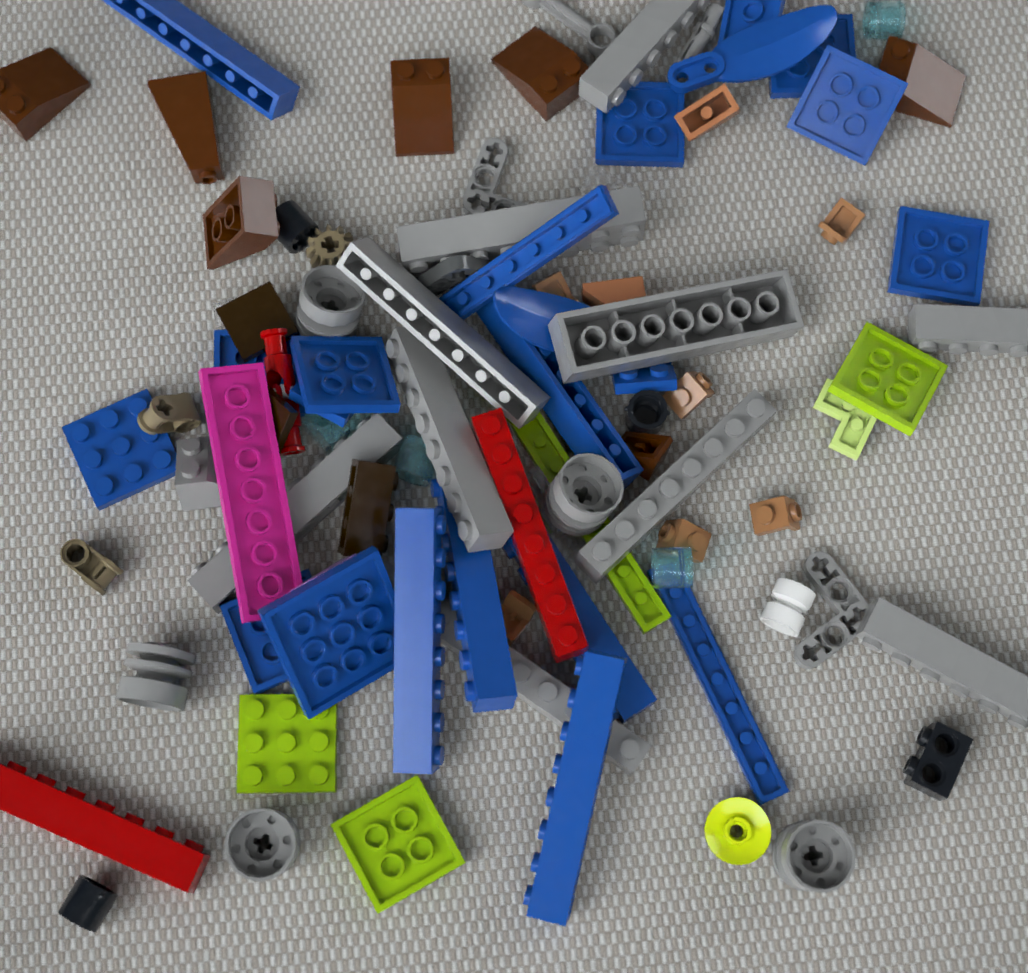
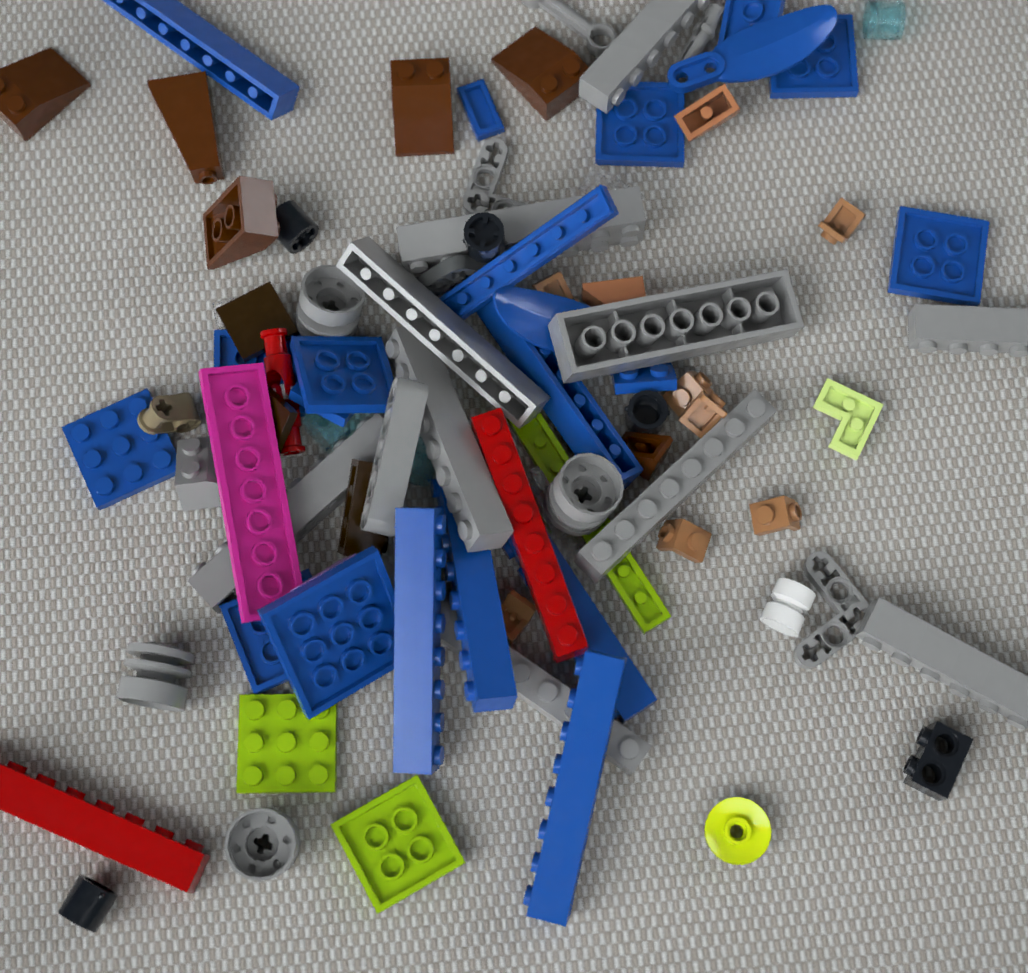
(93, 568): dark tan piece -> none
(320, 245): dark tan gear -> none
(394, 455): none -> light grey beam
(480, 110): none -> blue tile
(484, 237): none -> black piece
(672, 567): clear light blue piece -> none
(703, 413): none -> medium nougat bracket
(723, 694): blue tile -> none
(832, 861): light grey wheel -> none
(847, 105): blue plate -> none
(888, 378): lime plate -> none
(932, 85): slope -> none

